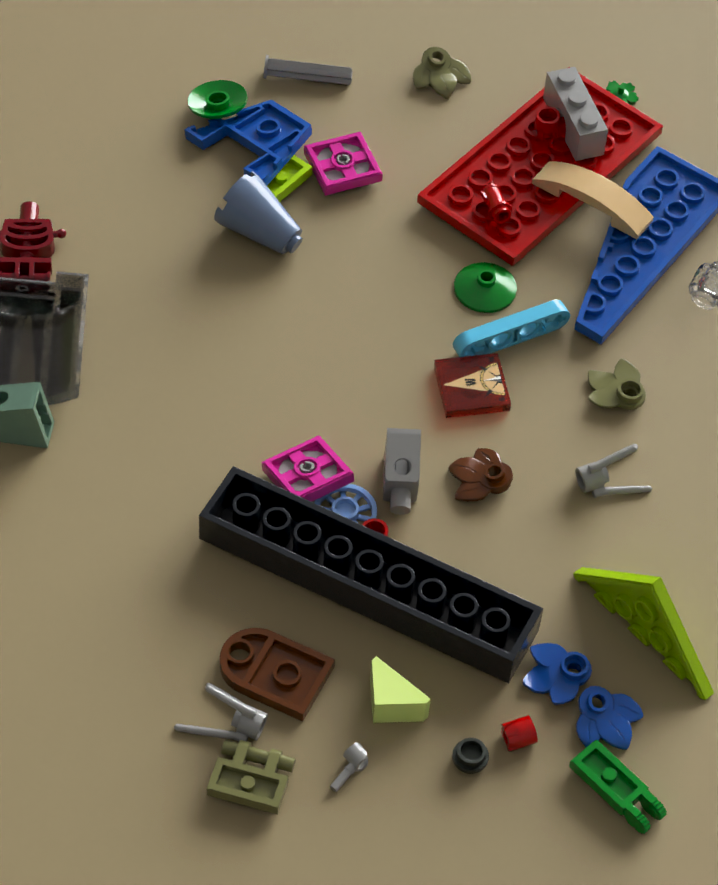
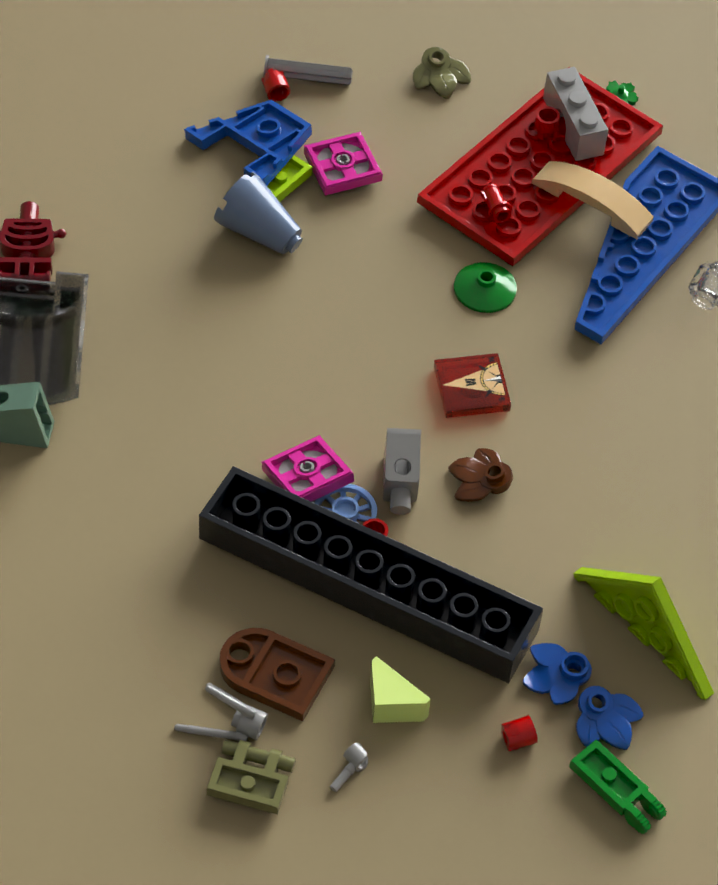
(217, 99): green dish -> none
(275, 85): none -> red hose
(470, 755): pearl dark grey plate -> none
(512, 329): medium azure beam -> none
(595, 475): light grey plant -> none
(617, 388): olive plate -> none

